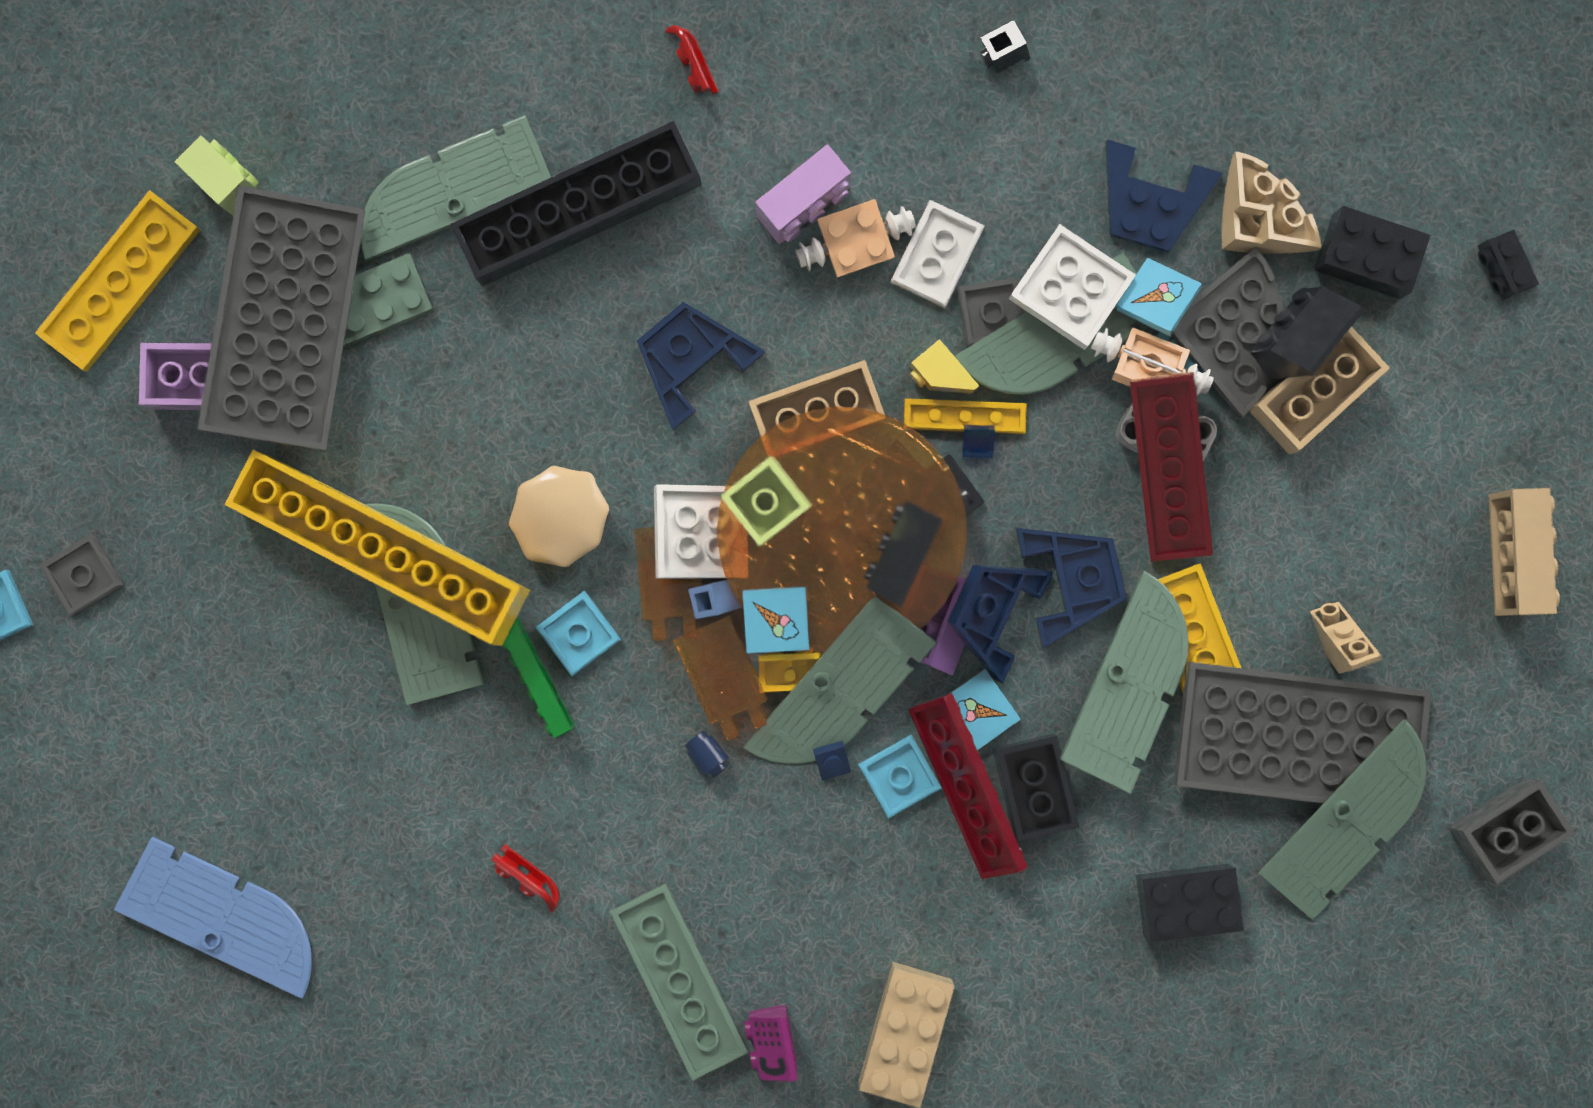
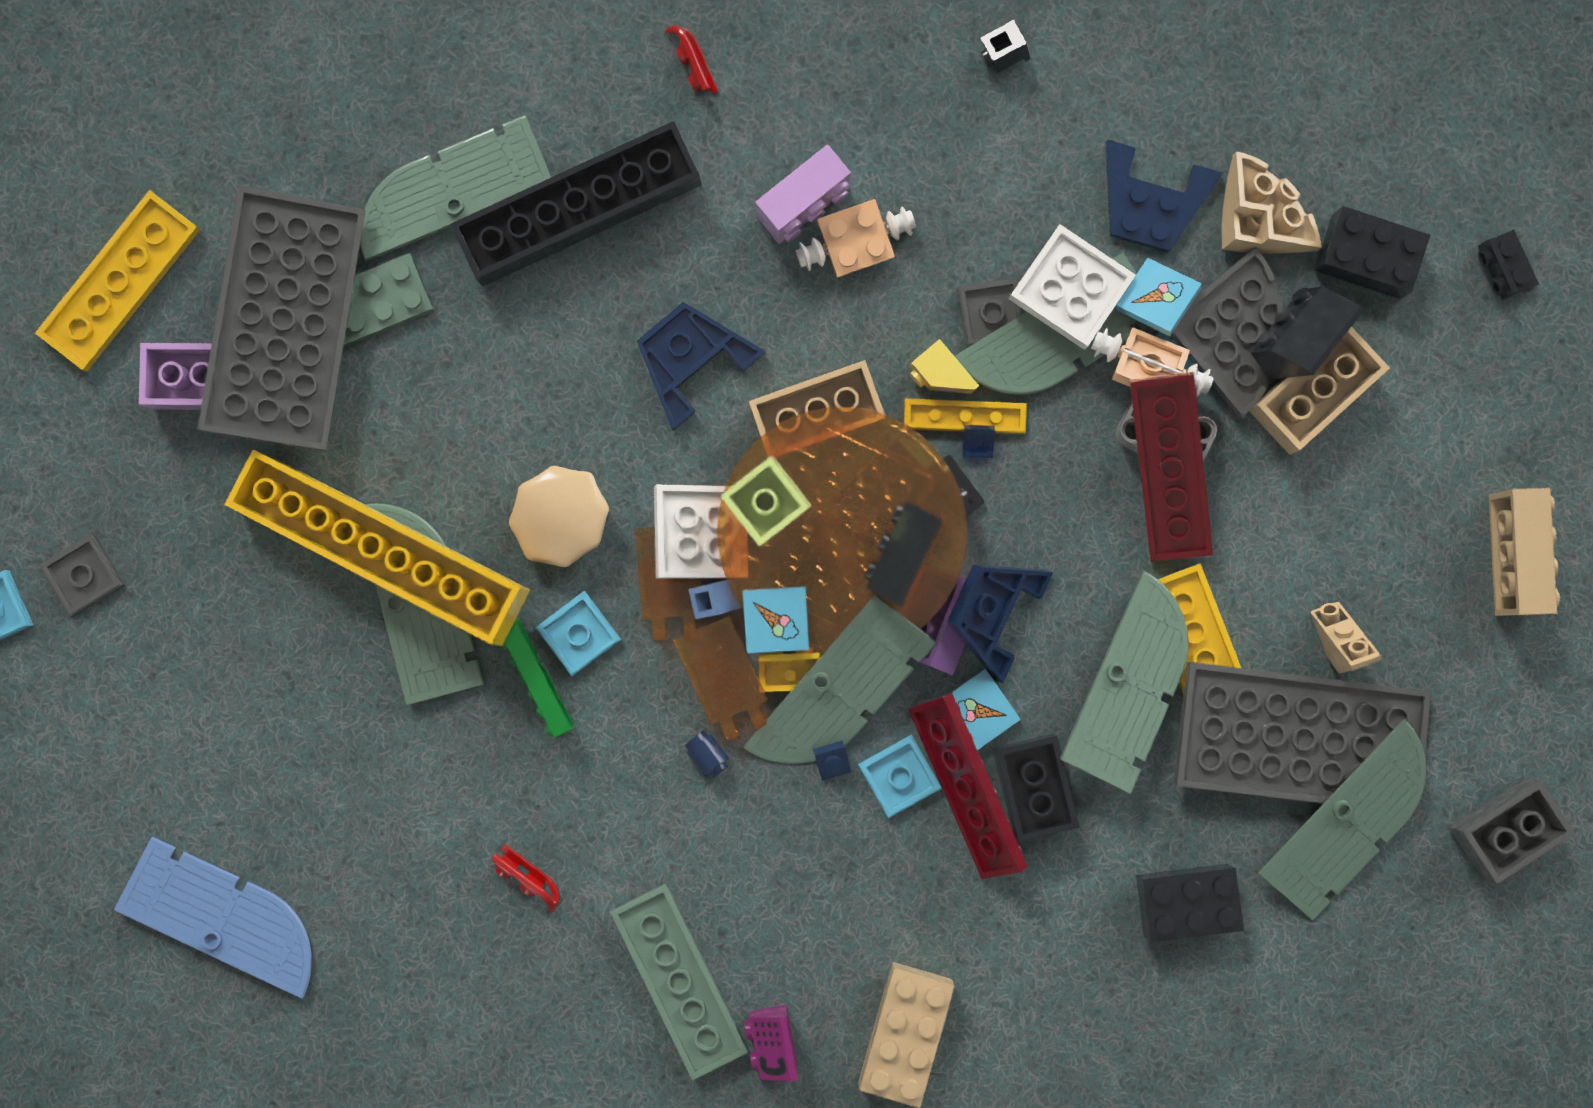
(215, 172): yellowish green brick -> none
(937, 254): white tile -> none
(1086, 577): dark blue wing -> none

